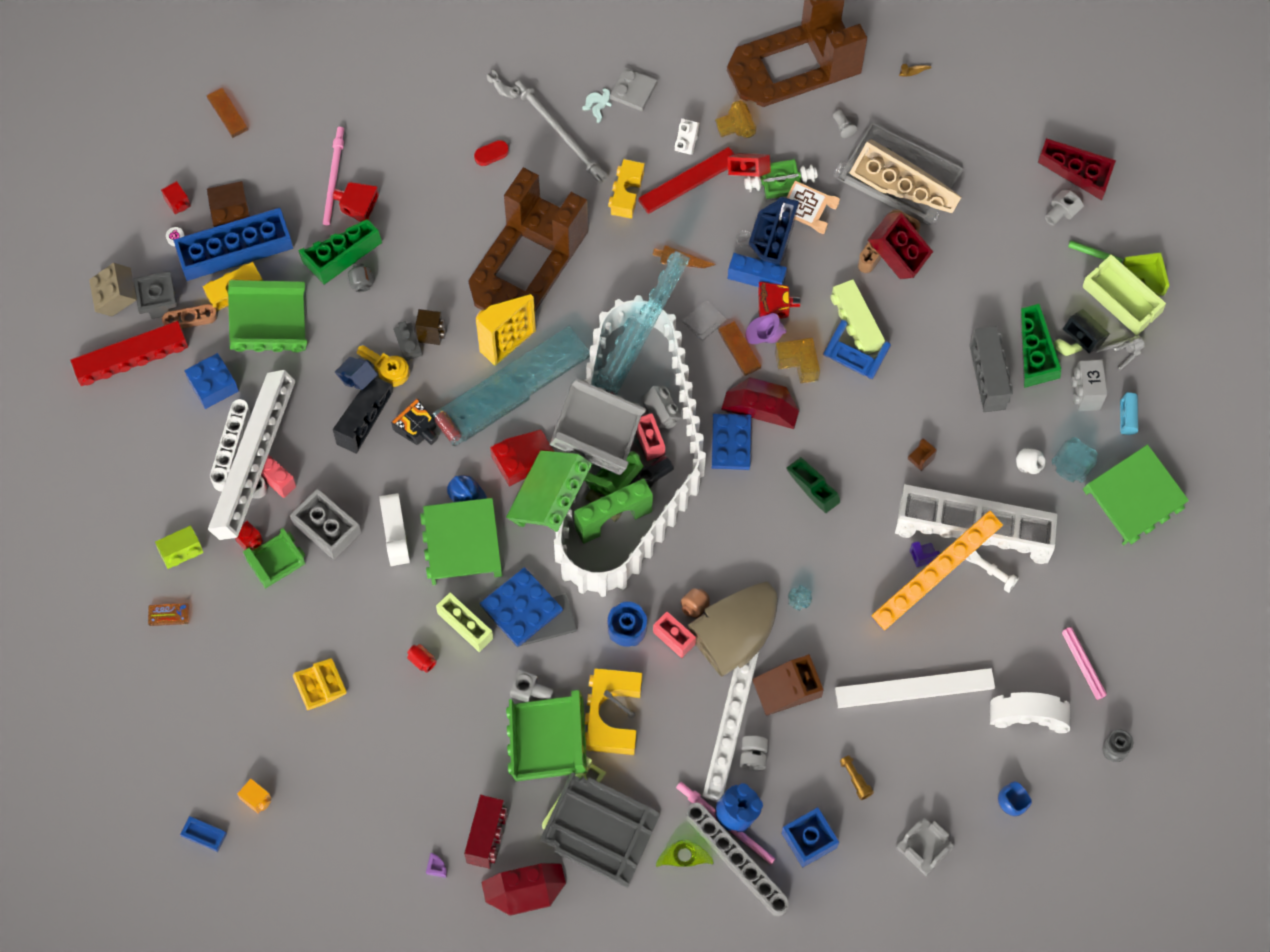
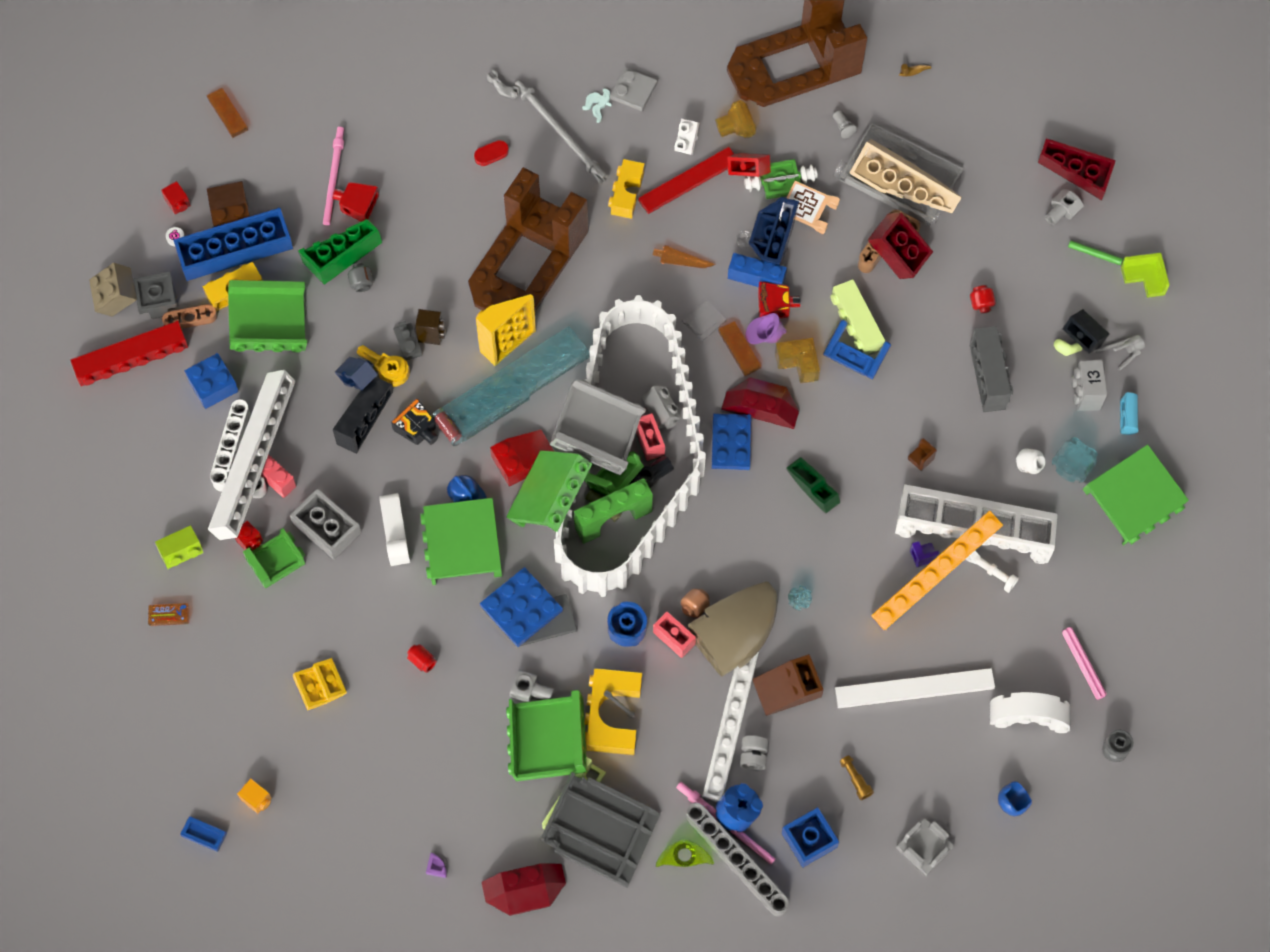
(464, 622): yellowish green brick -> none
(486, 832): dark red brick -> none
(638, 329): clear light blue hinge -> none
(982, 299): none -> red head
(1038, 352): green wedge -> none
(1124, 295): yellowish green piece -> none

